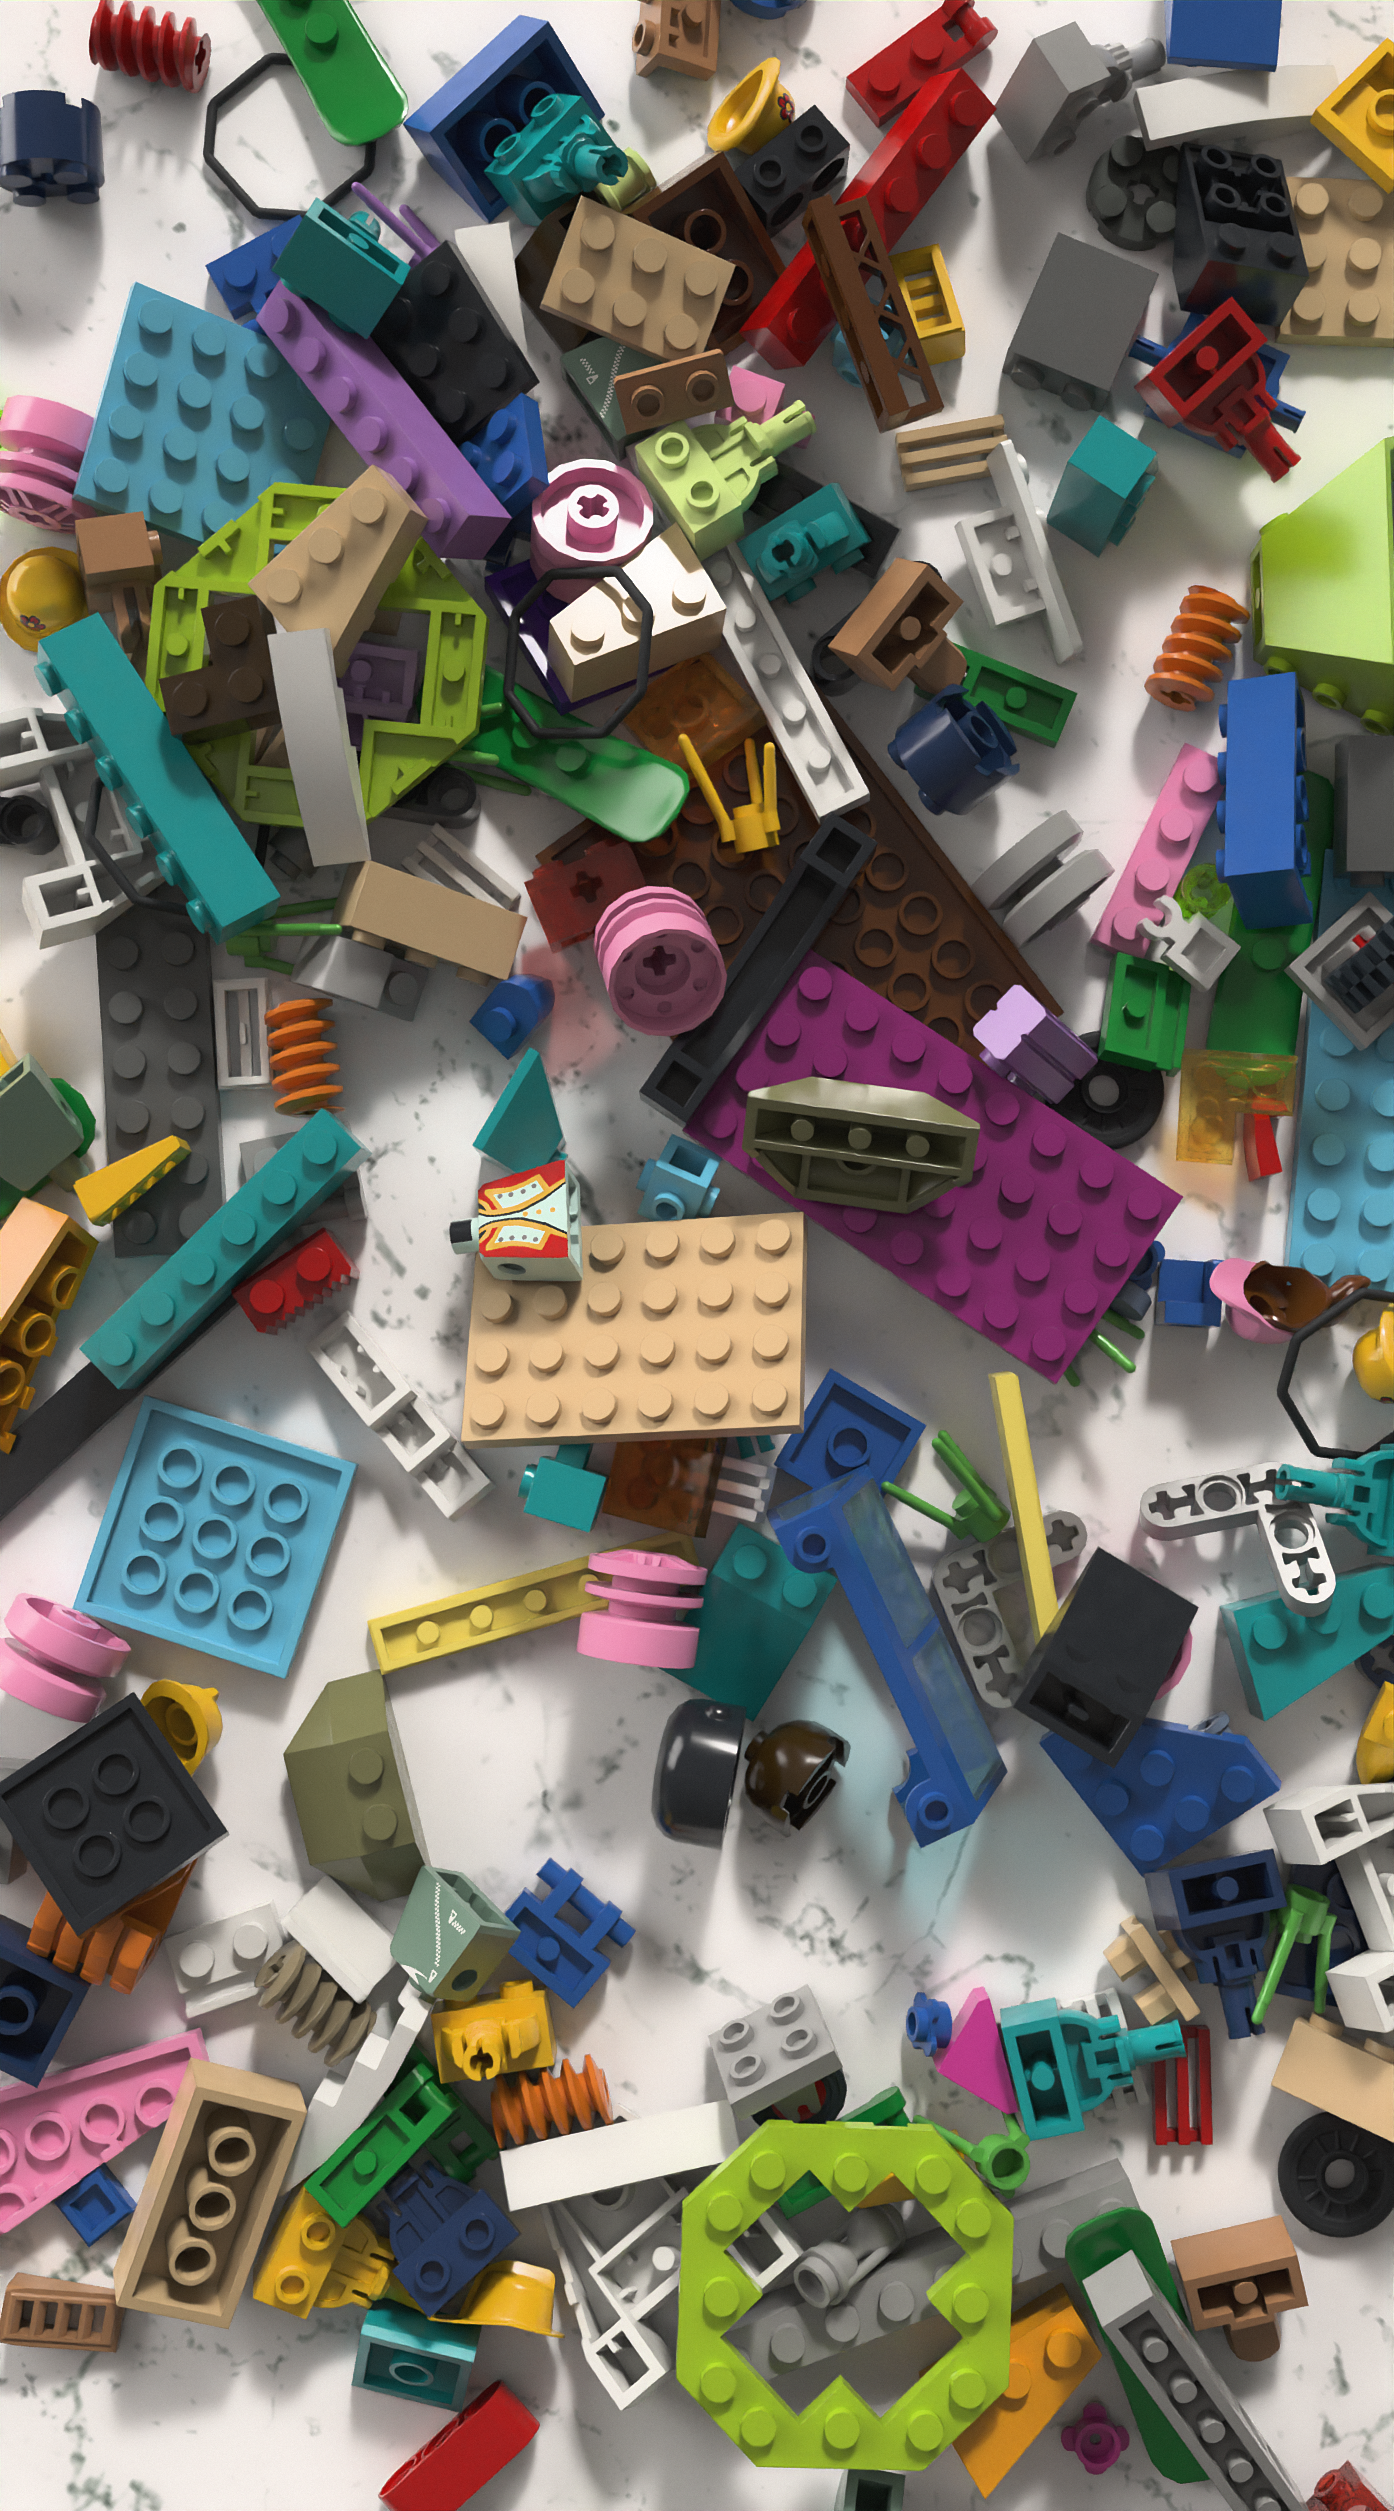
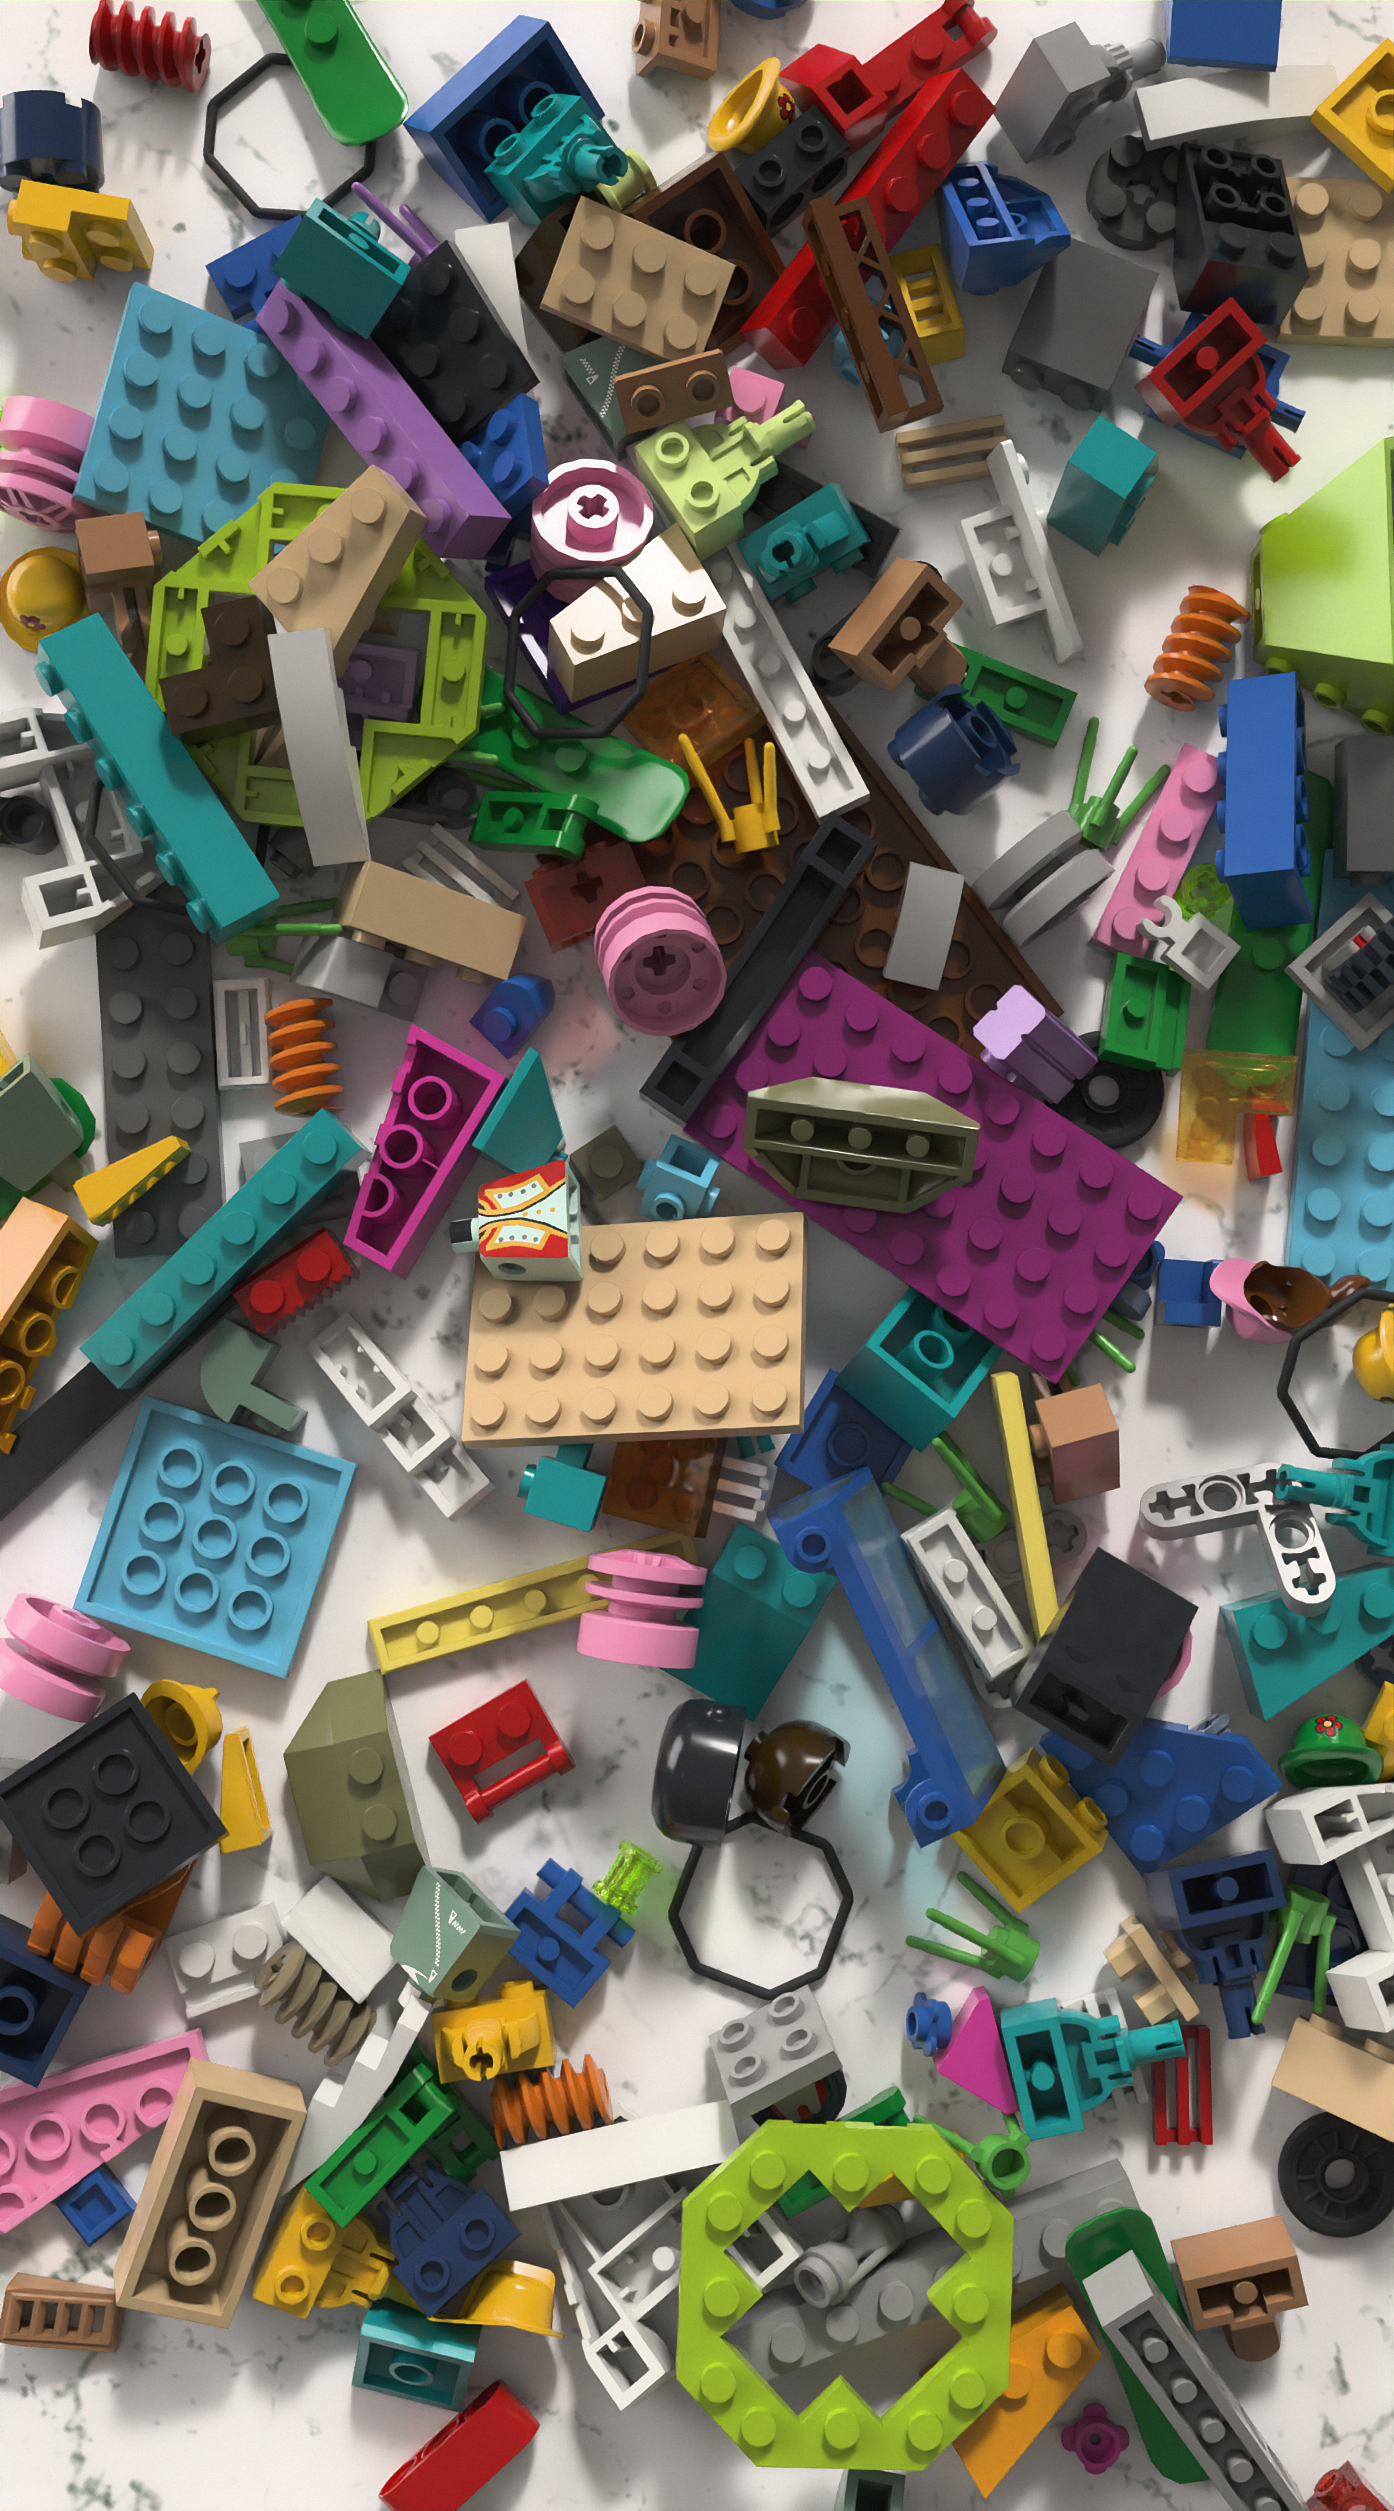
(75, 229): none -> yellow plate
(232, 1379): none -> sand green brick
(242, 1795): none -> yellow slope
(421, 1150): none -> dark pink wedge
(492, 1734): none -> red plate
(533, 823): none -> green plate
(607, 1163): none -> dark tan plate
(627, 1877): none -> clear neon green bush
(738, 1983): none -> black piece
(840, 91): none -> red slope
(918, 1369): none -> teal slope
(924, 926): none -> light grey slope
(968, 1593): none -> white tile
(995, 227): none -> blue wedge
(1005, 1949): none -> bright green plant
(1033, 1830): none -> yellow plate
(1073, 1440): none -> medium nougat brick
(1099, 814): none -> bright green plant
(1330, 1753): none -> green hat

